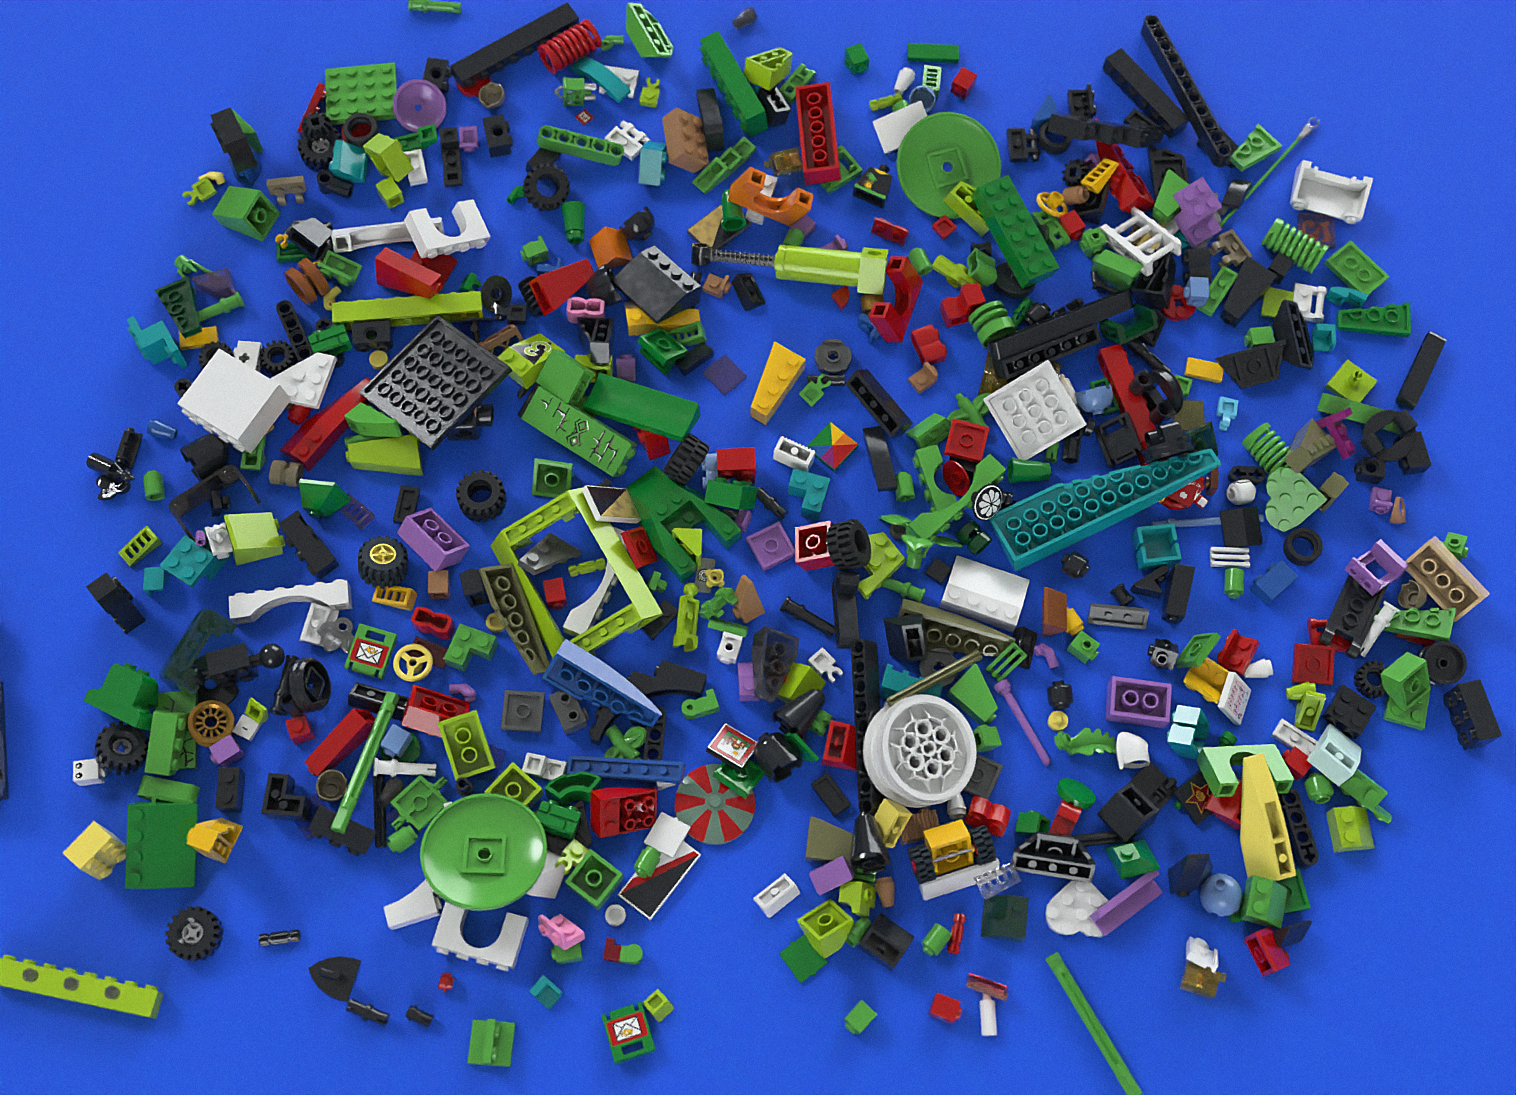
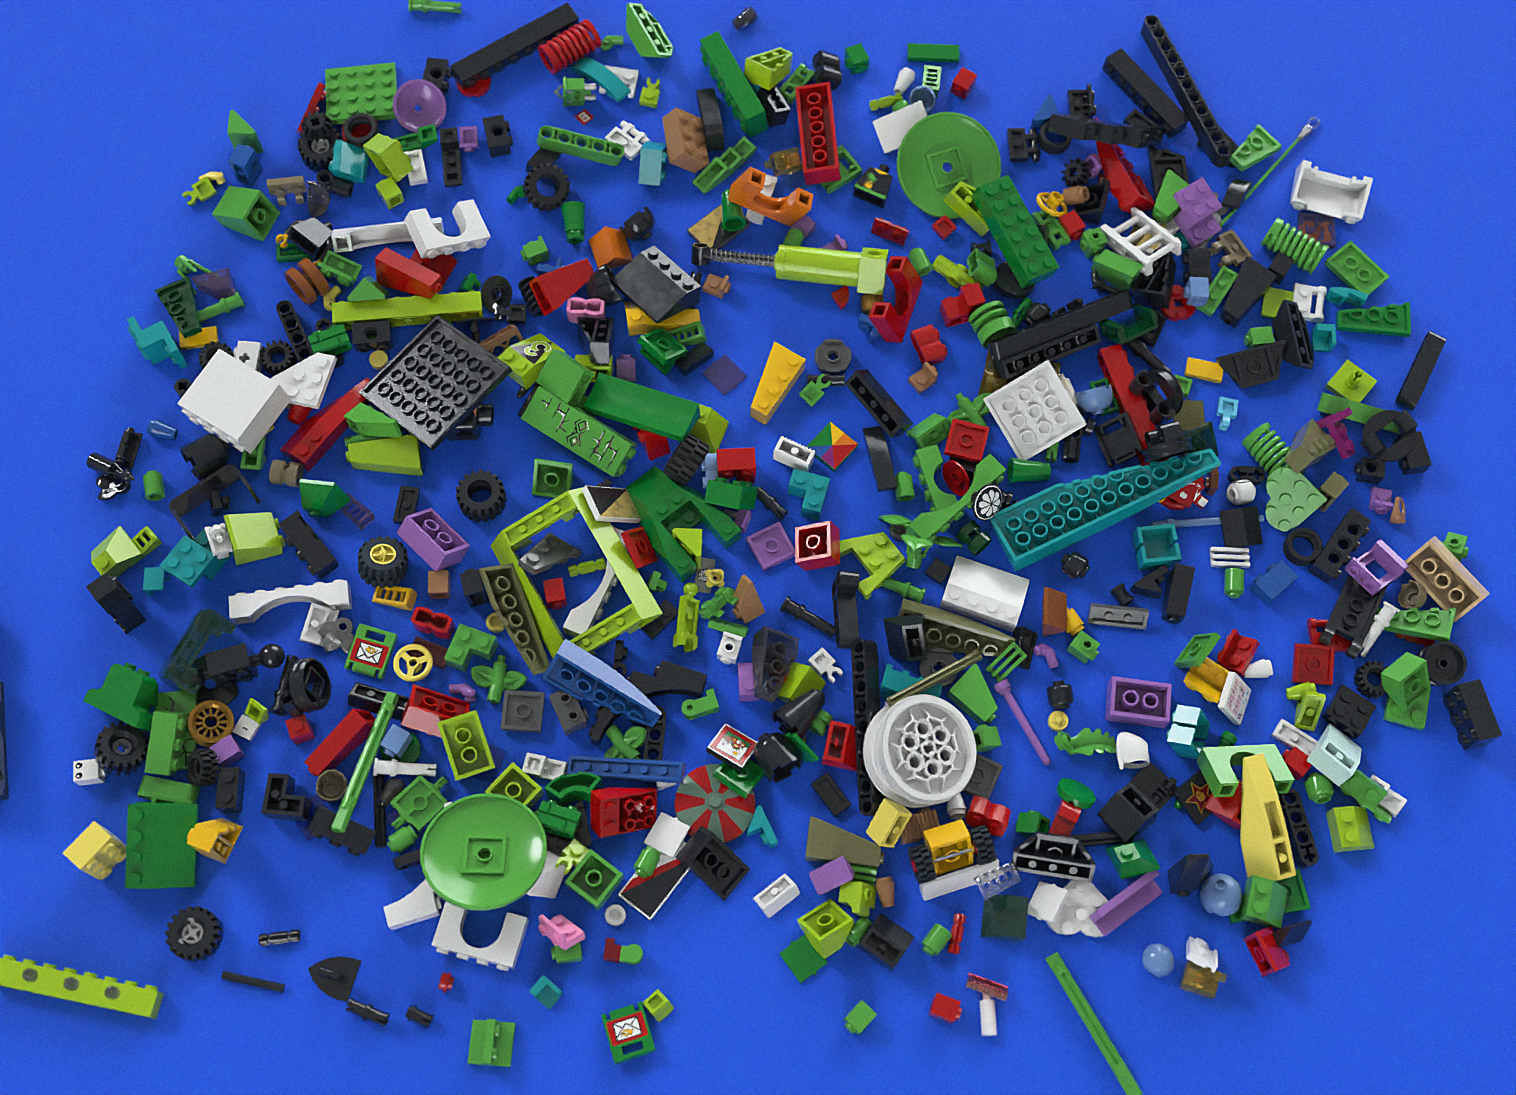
(115, 553): none -> lime slope
(201, 538): medium lavender arm -> none
(202, 767): none -> black tyre
(232, 139): black wedge -> none
(256, 982): none -> black bar
(317, 198): none -> clear smoke hat
(368, 290): none -> bright green slope
(407, 860): none -> black beam
(464, 787): black pin -> none
(492, 95): dark tan hair -> none
(497, 679): none -> bright green plant
(620, 653): none -> black plate
(710, 428): none -> lime slope
(712, 862): none -> black slope
(747, 291): black slope -> none
(761, 823): none -> teal slope
(827, 69): none -> black brick
(848, 545): black tyre -> none
(867, 846): black cone -> none
(1047, 902): none -> white piece
(1096, 179): yellow slope -> none
(1158, 960): none -> medium blue hair
(1163, 653): black brick -> none
(1357, 525): none -> black brick
(1392, 801): none -> white slope

